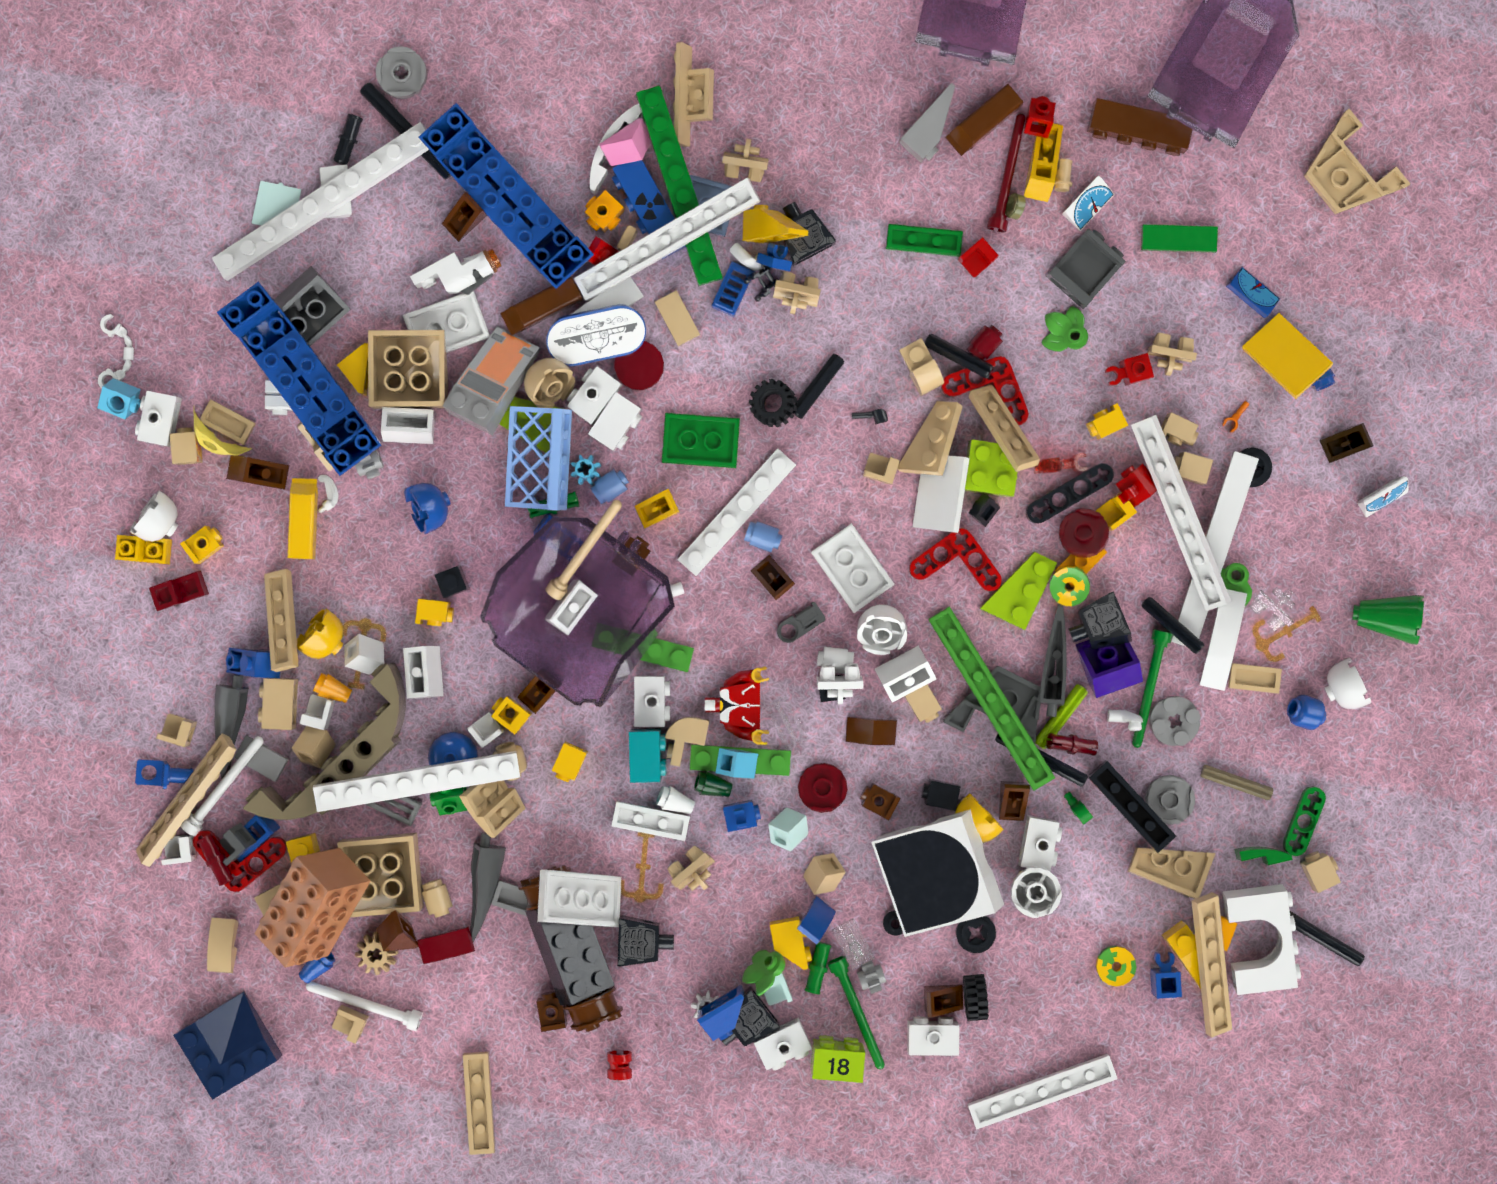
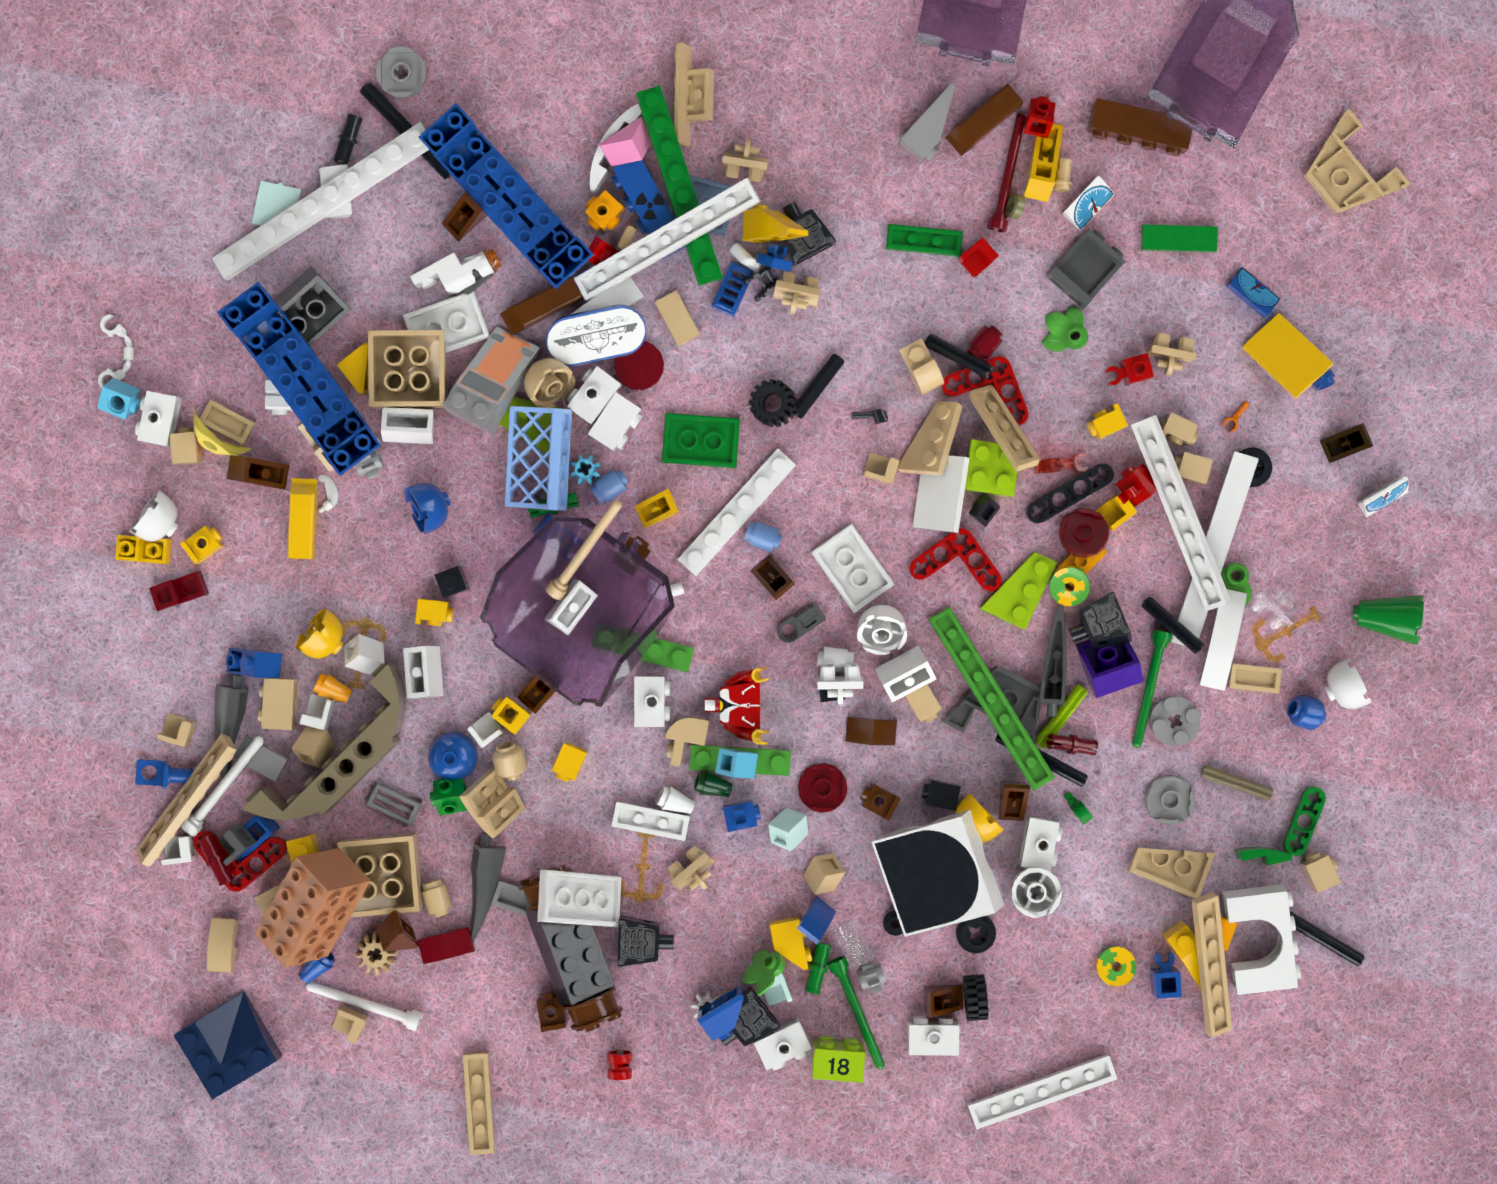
(281, 620): tan plate -> none
(416, 781): white plate -> none
(645, 755): teal brick -> none
(1125, 717): white arm -> none
(1131, 806): black brick -> none

